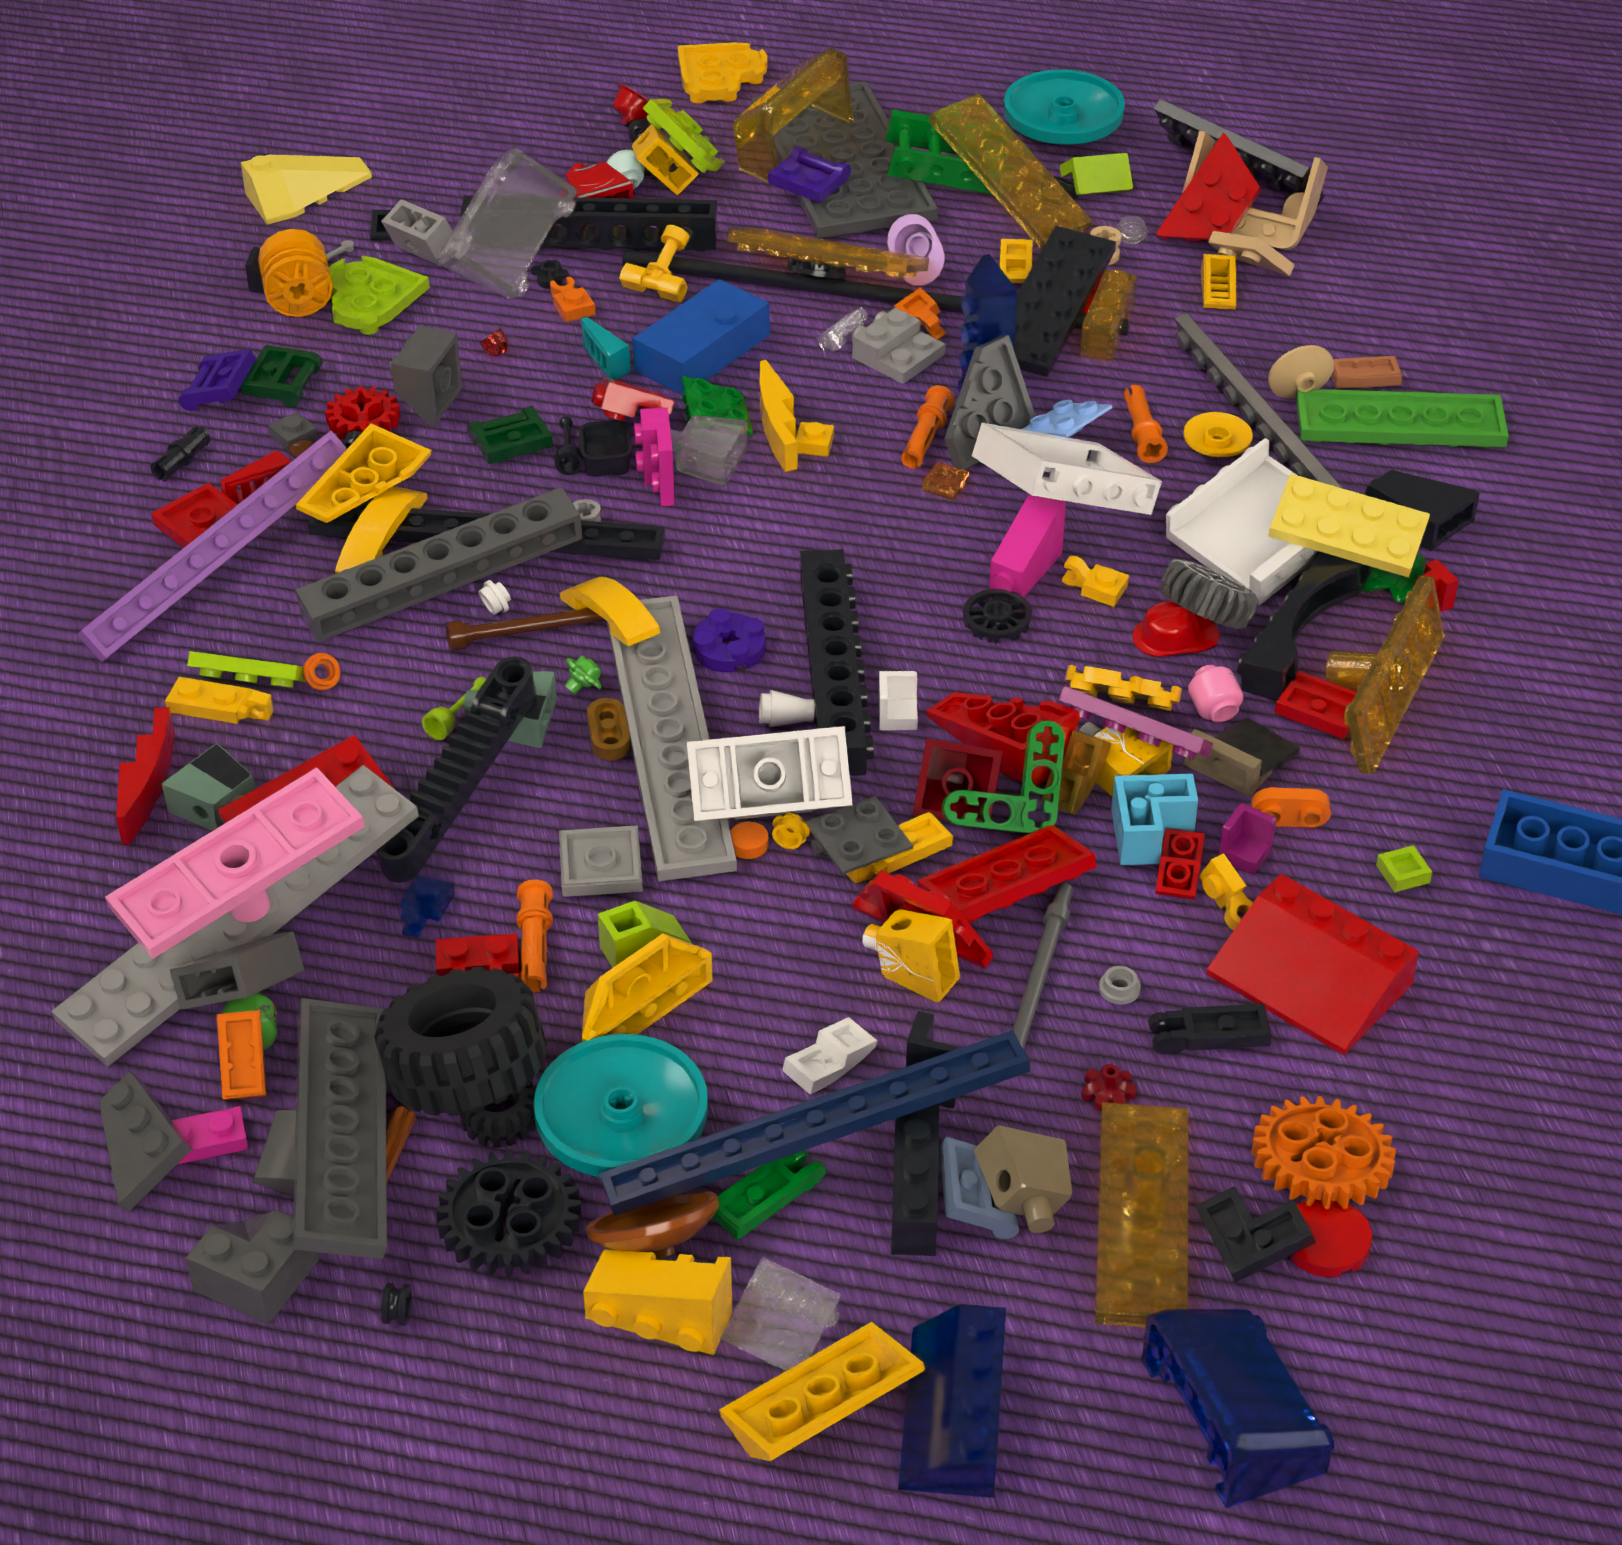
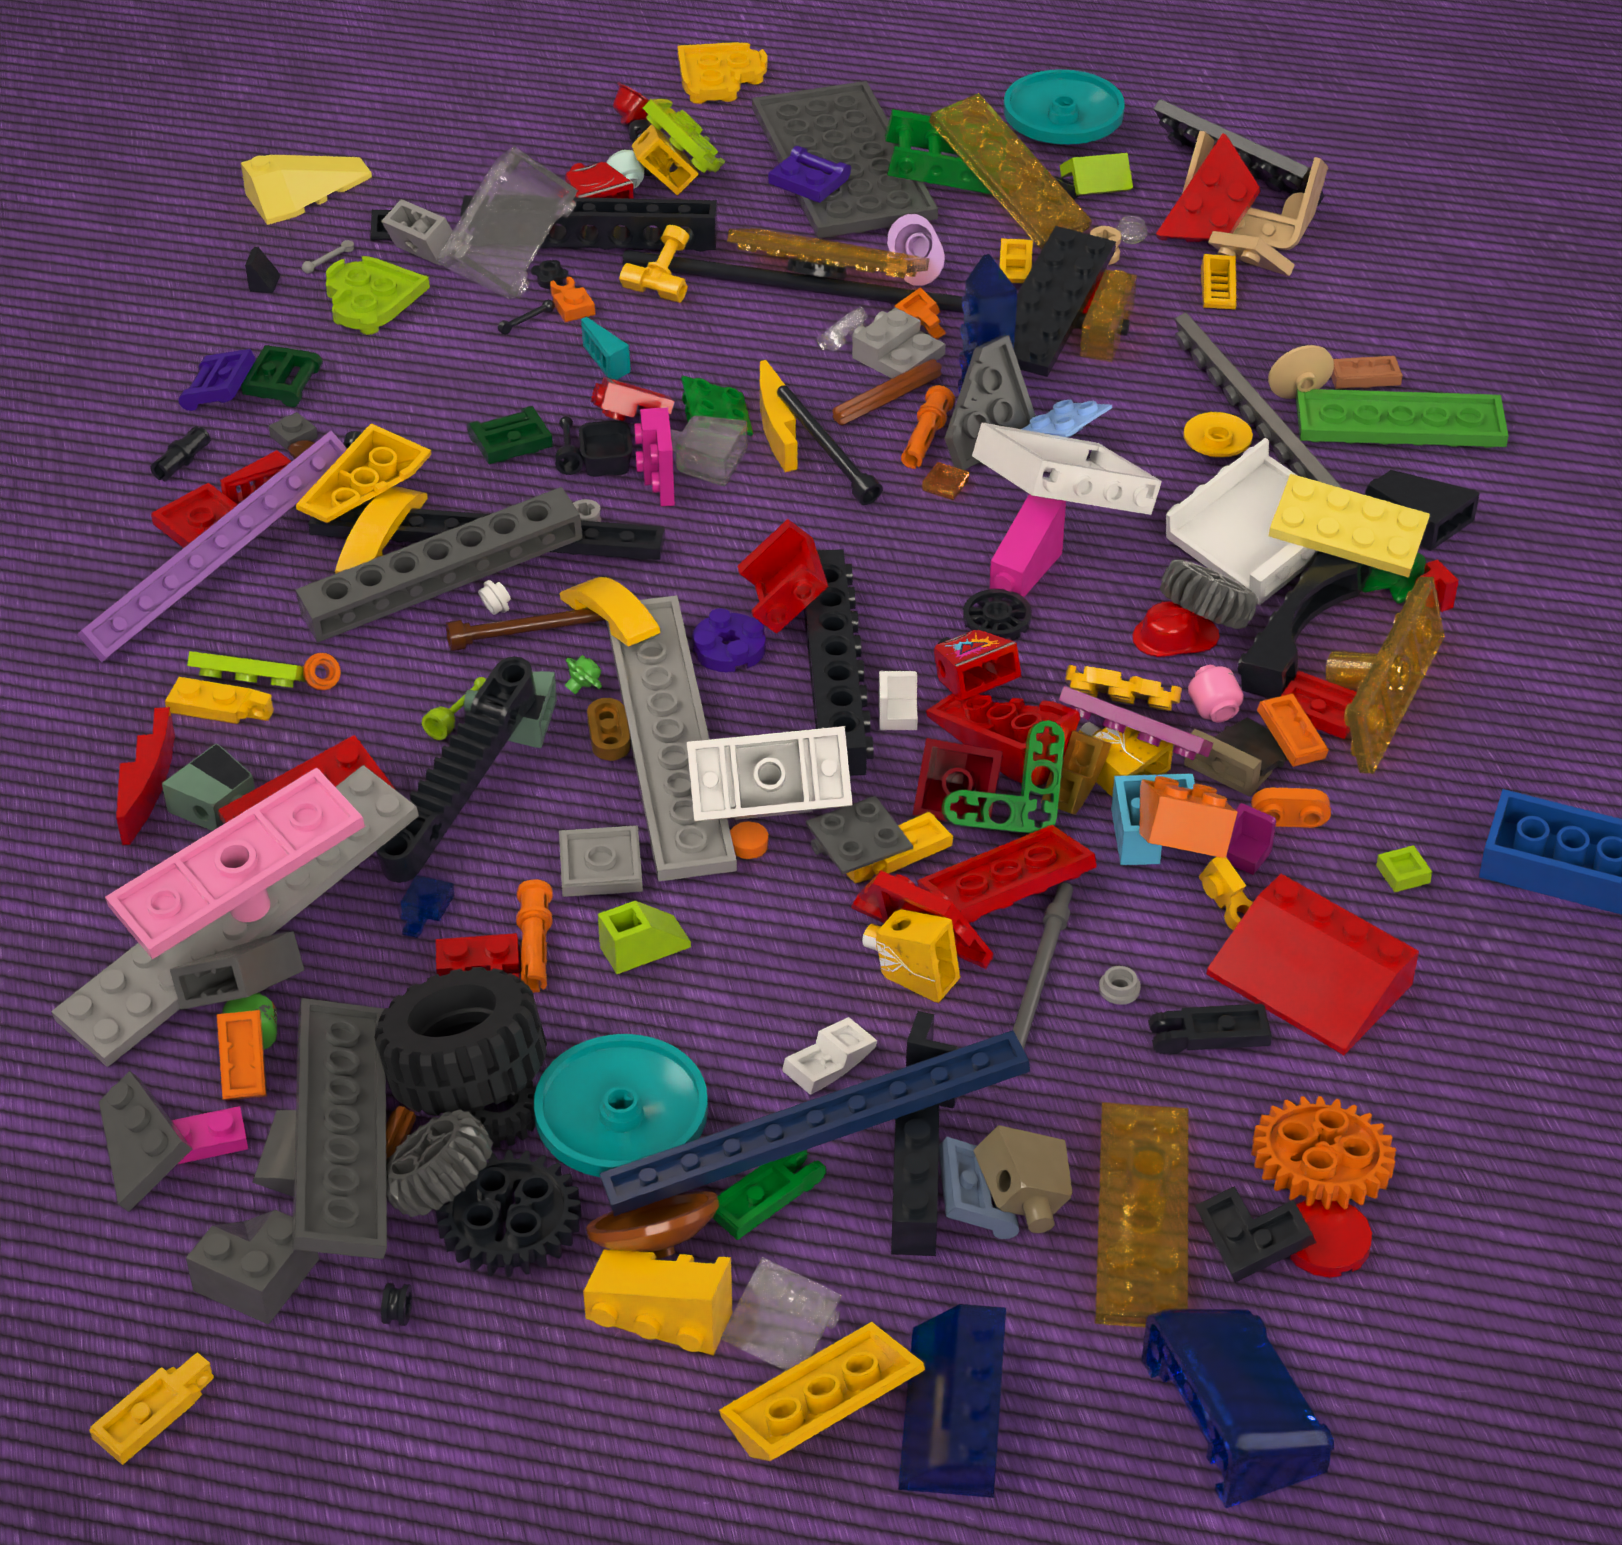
(151, 1408): none -> yellow hinge
(295, 273): light orange wheel -> none
(360, 409): red gear -> none
(428, 372): dark grey slope -> none
(436, 1163): none -> dark grey gear
(495, 343): clear red hinge -> none
(505, 326): none -> black hinge
(645, 987): yellow wedge -> none
(701, 335): blue brick -> none
(784, 575): none -> red panel
(784, 709): white cone -> none
(790, 830): yellow plate -> none
(815, 438): yellow plate -> none
(817, 81): clear yellow windscreen -> none
(864, 486): none -> black piece
(886, 392): none -> dark orange axle
(976, 663): none -> red torso
(1097, 584): yellow plate -> none
(1108, 1086): dark red plant -> none
(1146, 430): orange pin -> none
(1180, 864): red slope -> none
(1185, 817): none -> orange slope
(1292, 730): none -> orange plate

